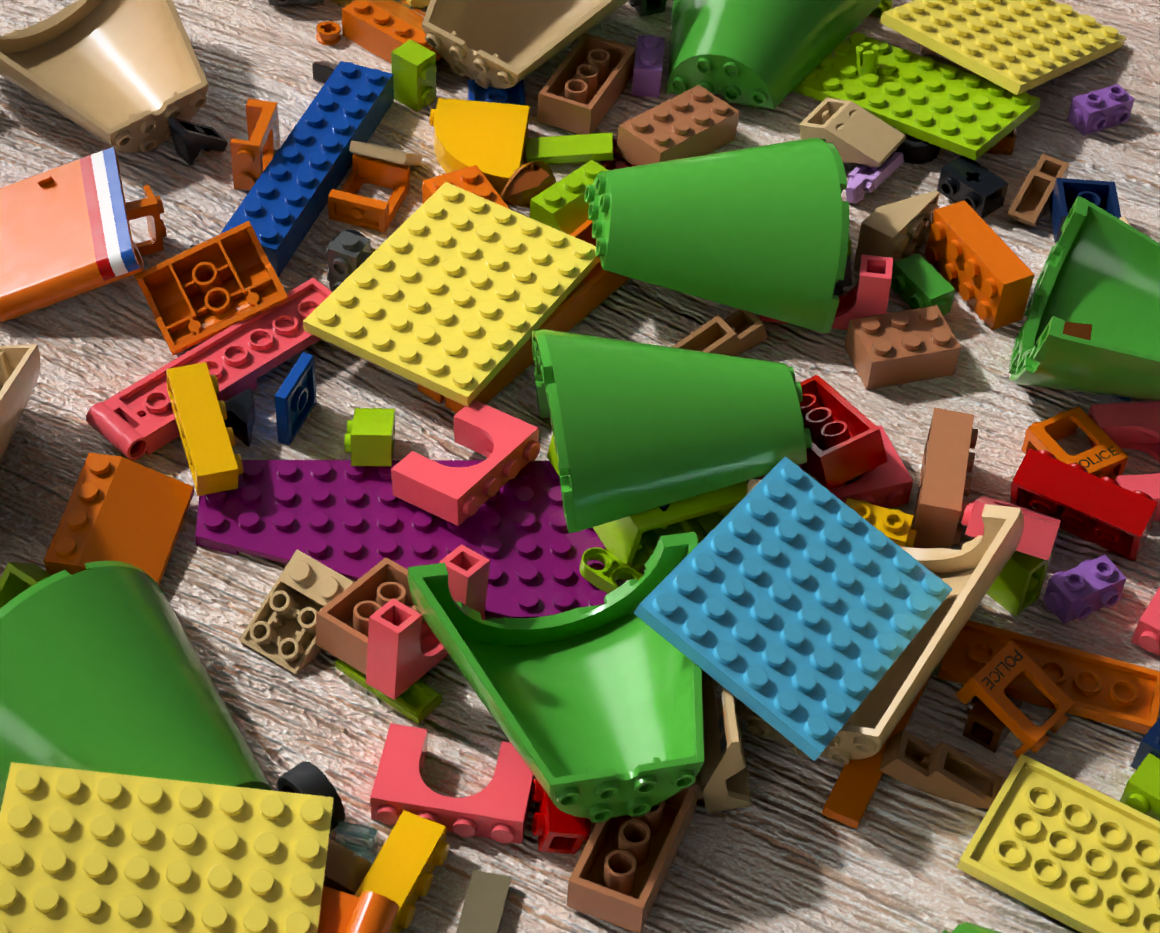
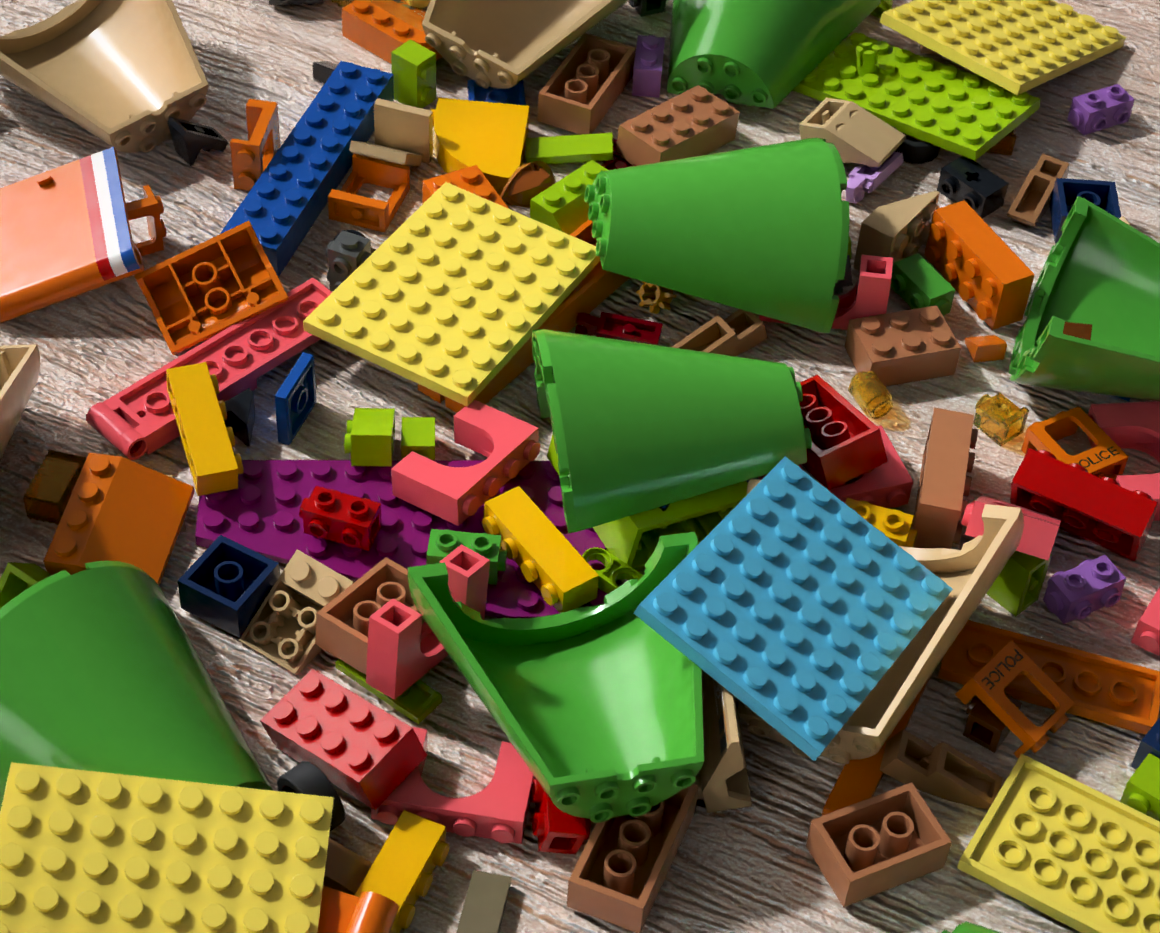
(52, 486): none -> clear orange brick
(227, 585): none -> dark blue brick
(328, 33): orange bush -> none
(341, 517): none -> red brick
(344, 737): none -> brick
(359, 839): clear light blue tile -> none
(404, 128): none -> tan tile
(418, 436): none -> lime brick
(488, 545): none -> bright green brick
(540, 550): none -> yellow brick
(619, 328): none -> dark red plate
(648, 294): none -> light orange gear
(870, 394): none -> clear yellow brick
(878, 844): none -> nougat brick
(986, 348): none -> orange slope
(999, 418): none -> clear yellow brick

